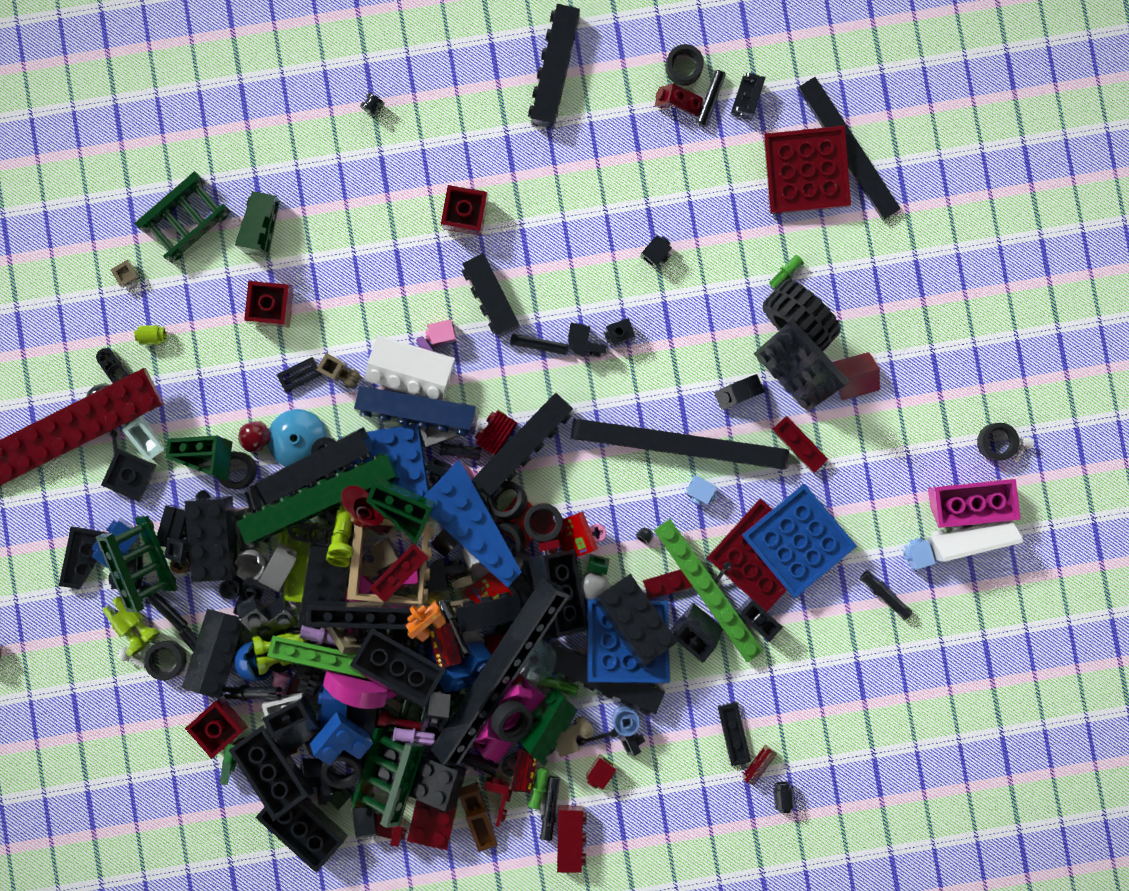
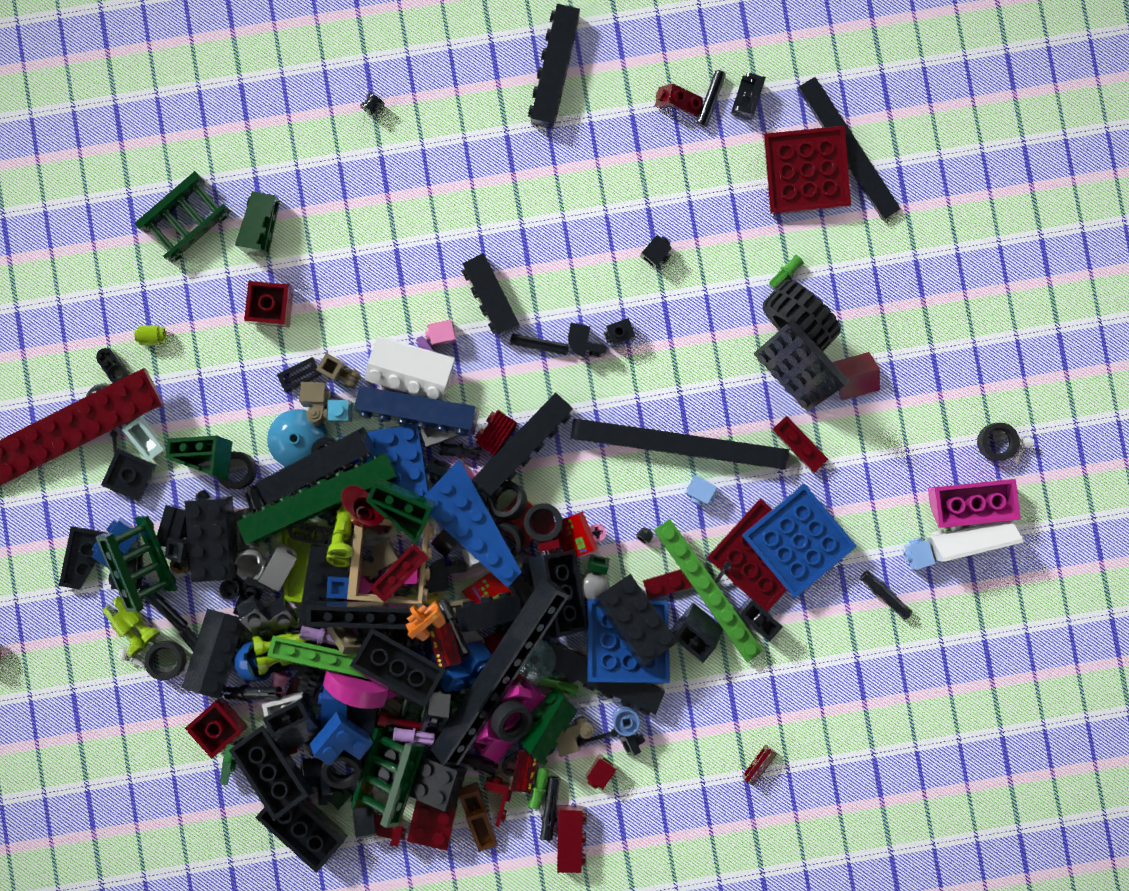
(125, 273): dark tan plate -> none
(253, 436): dark red hair -> none
(315, 397): none -> dark tan brick
(337, 587): none -> blue plate
(339, 411): none -> medium azure brick
(462, 580): dark tan plate -> none
(464, 210): dark red brick -> none
(688, 50): black tyre -> none
(733, 733): black tile -> none
(739, 391): black brick -> none
(783, 797): black brick -> none

